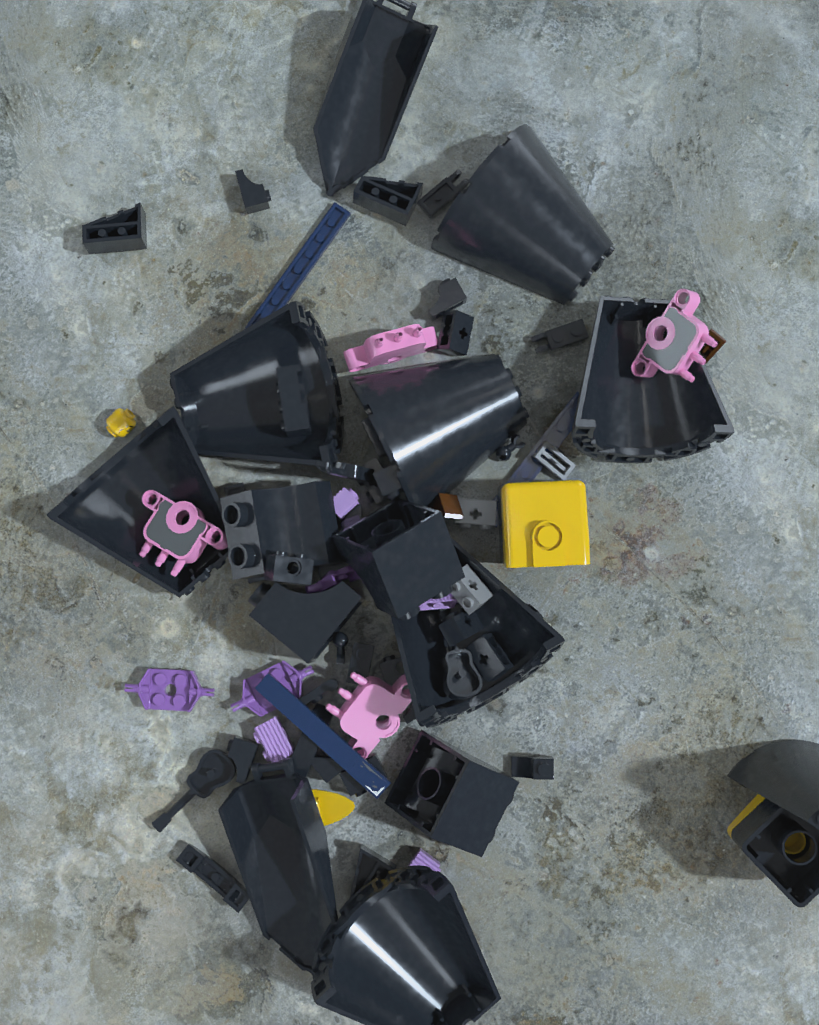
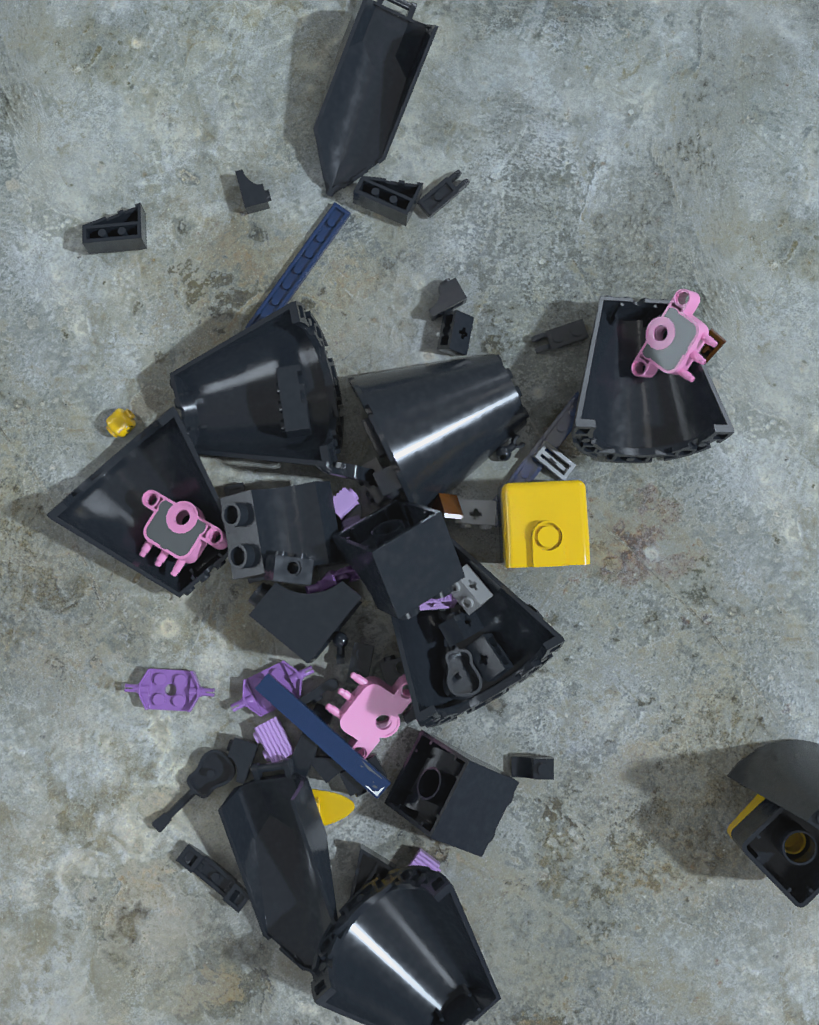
(391, 347): bright pink piece -> none
(525, 222): black cone -> none

